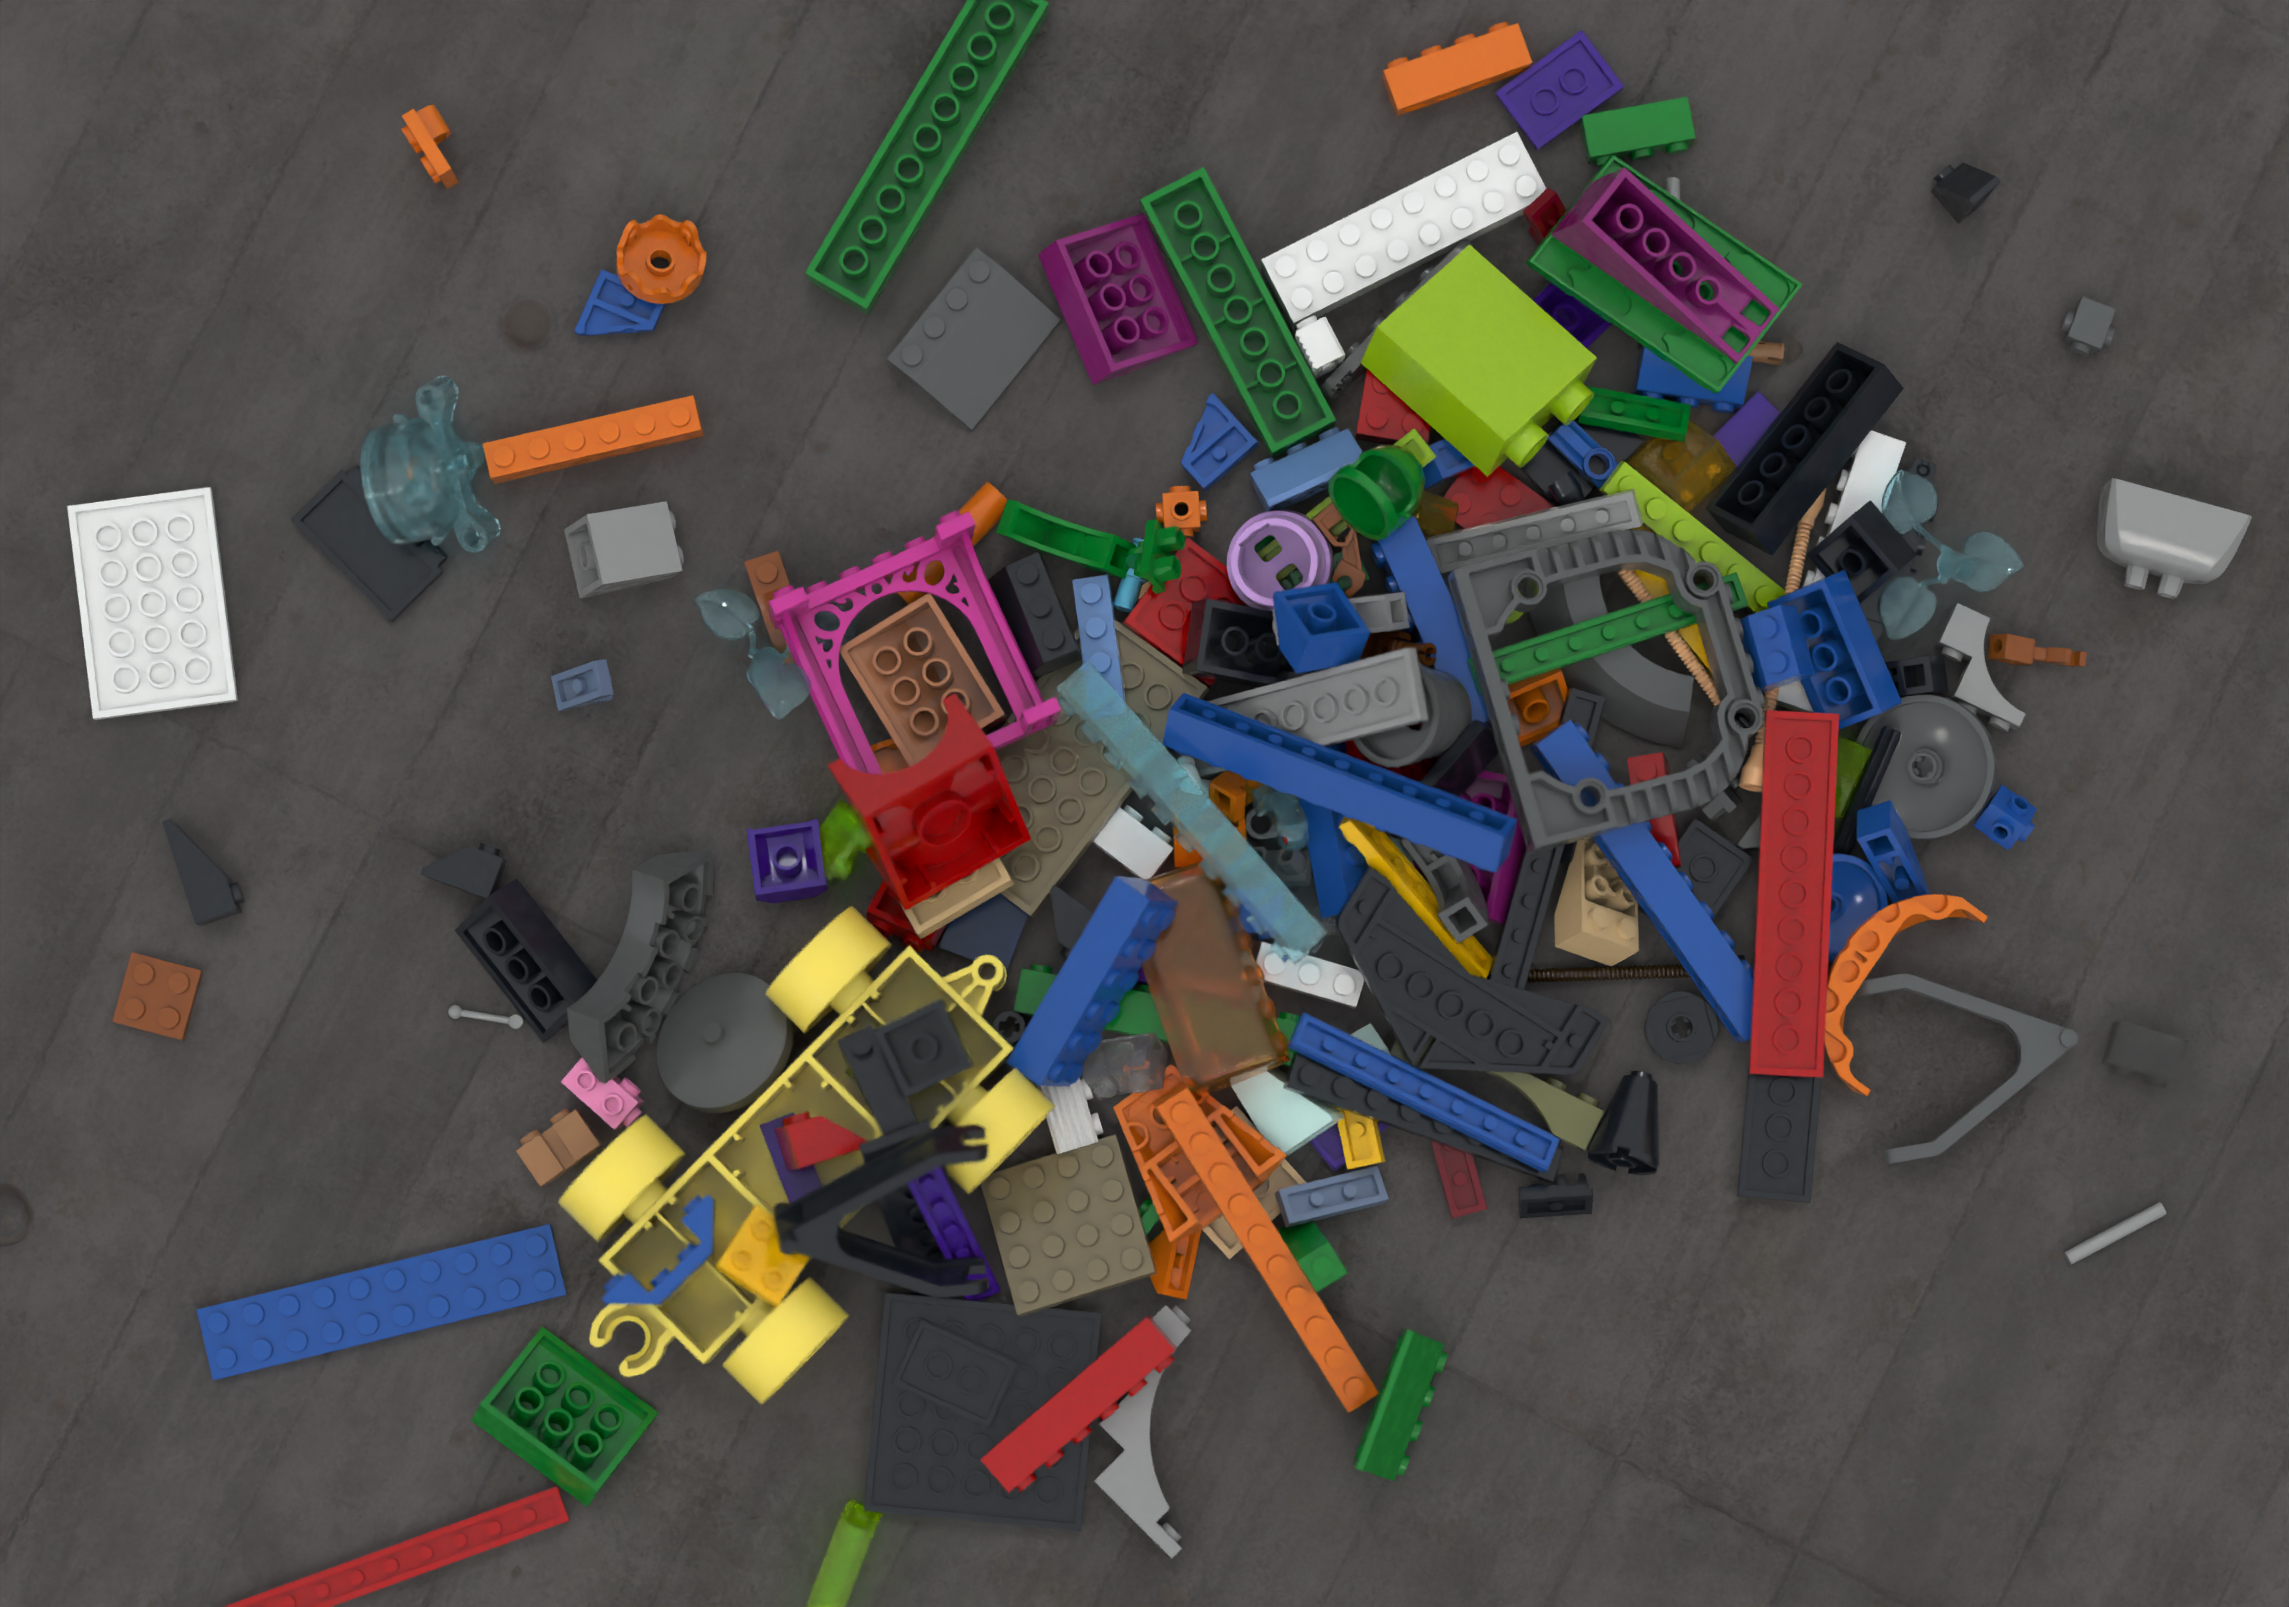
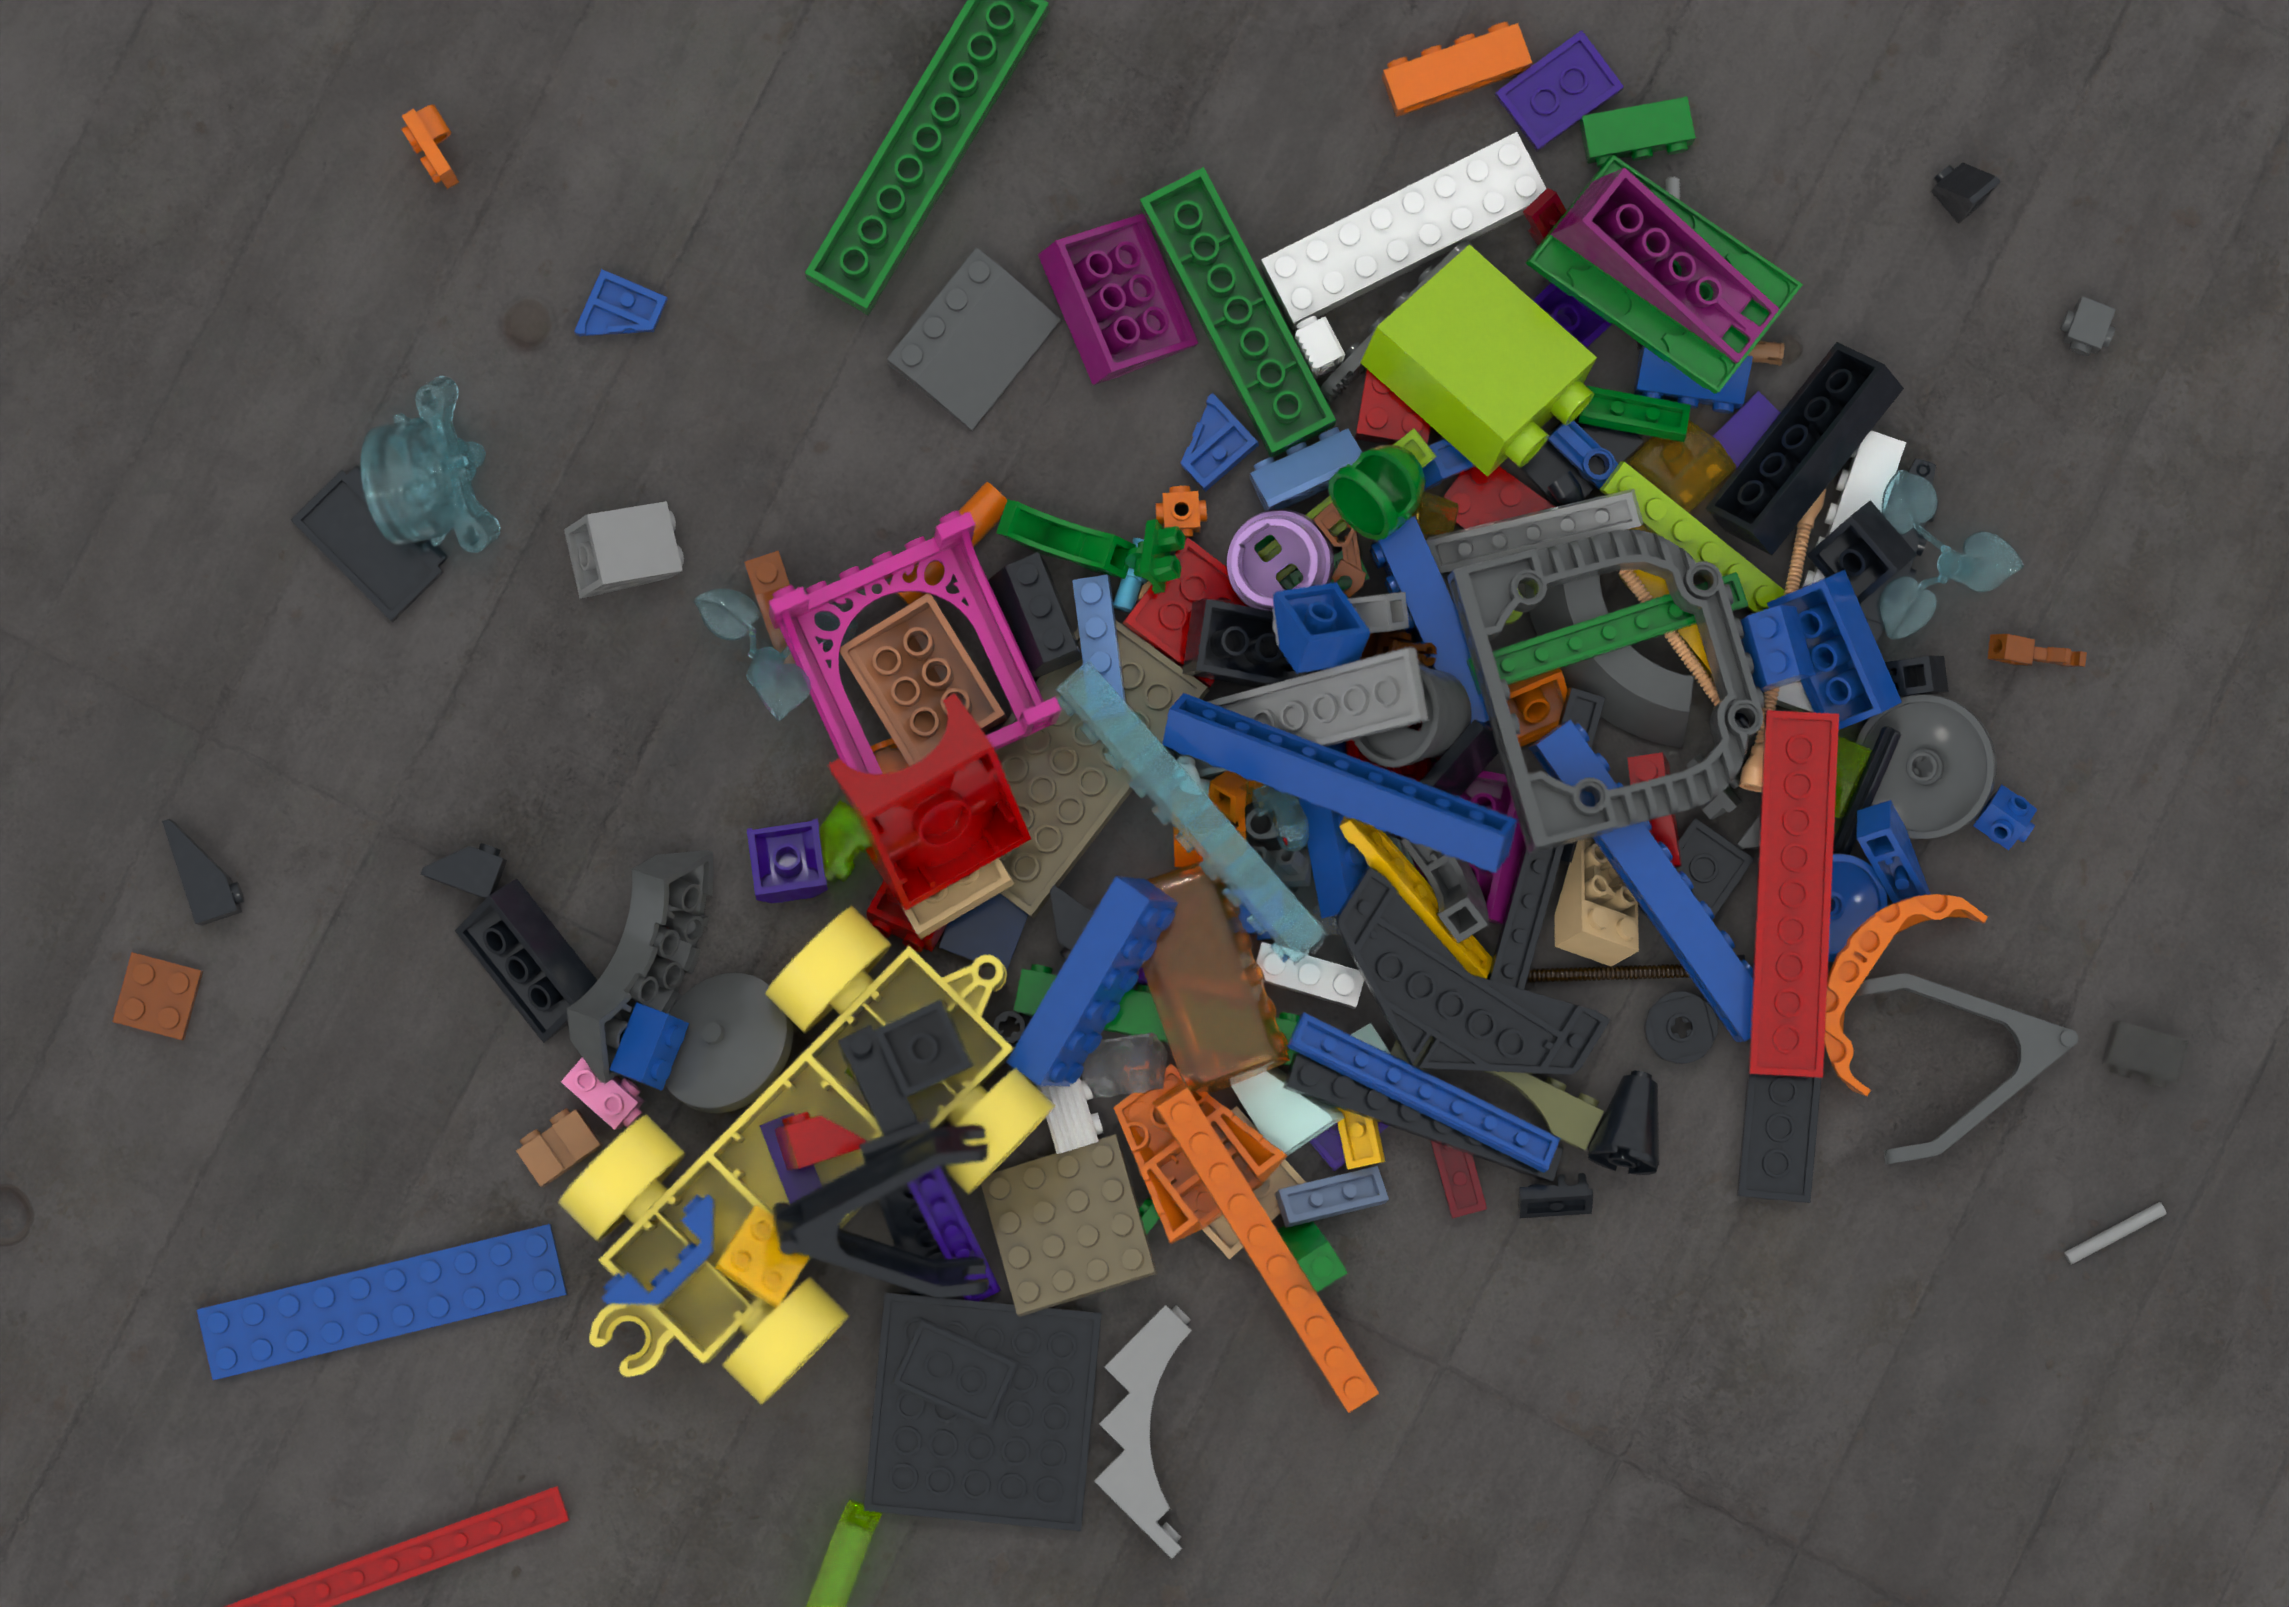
(152, 603): white plate -> none
(514, 1021): light grey hinge -> none
(564, 1416): green slope -> none
(583, 685): sand blue slope -> none
(593, 439): orange brick -> none
(649, 1046): none -> blue brick
(666, 239): orange plate -> none
(1078, 1404): red brick -> none
(1133, 844): white brick -> none
(1174, 1264): orange slope -> none
(1398, 1405): green slope -> none
(1964, 639): light grey arch -> none
(2166, 536): light grey hips -> none

